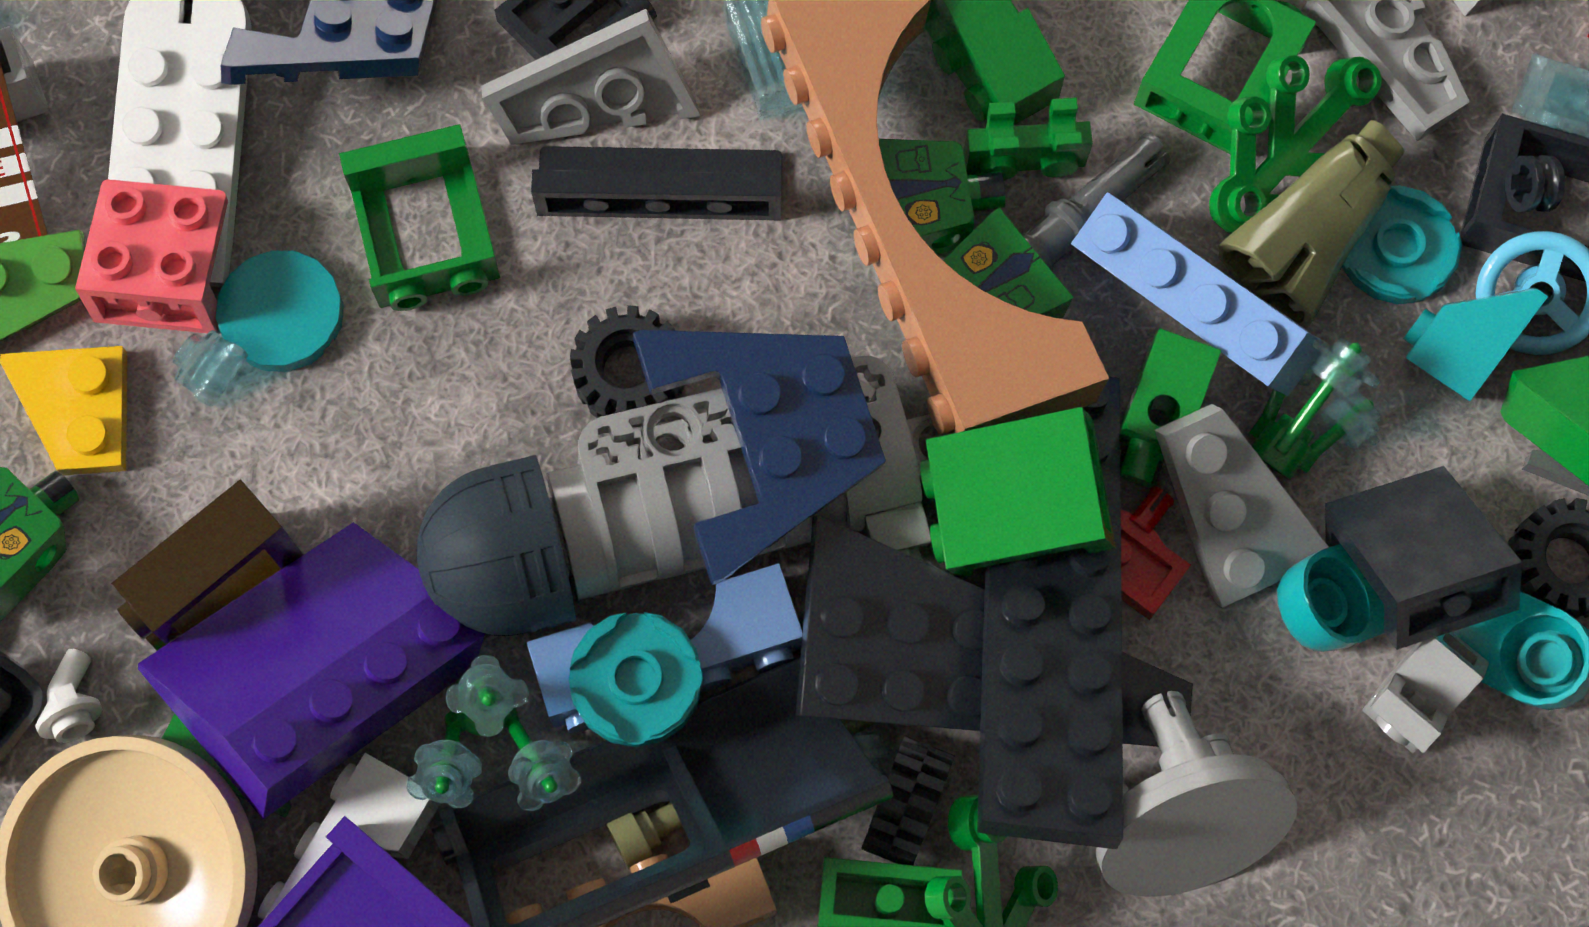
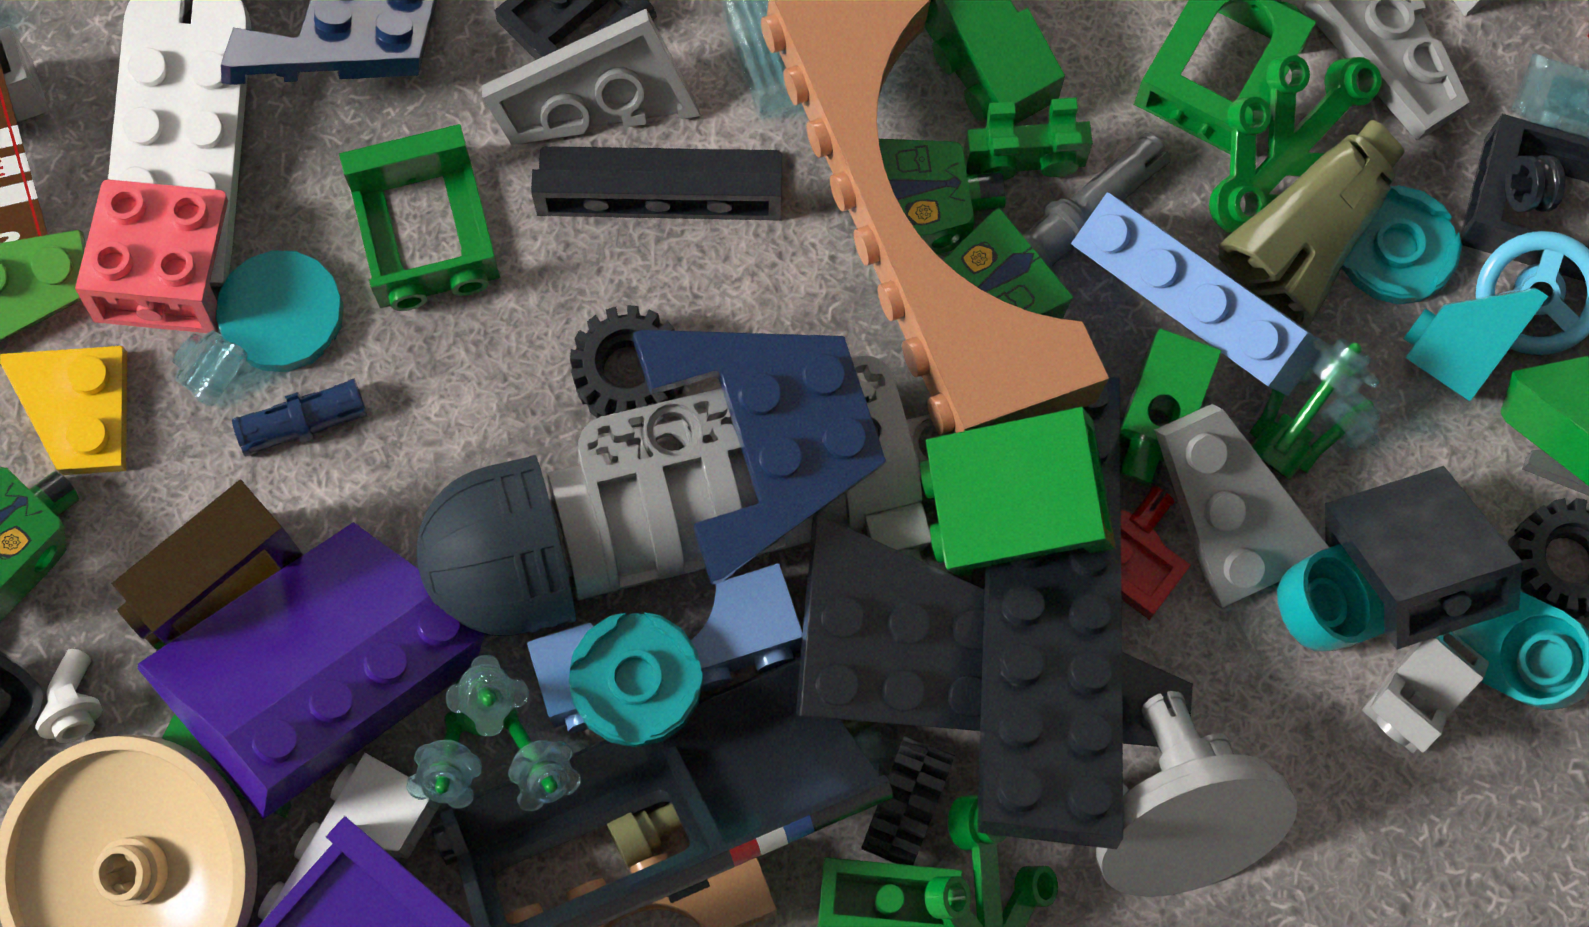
(299, 417): none -> dark blue pin

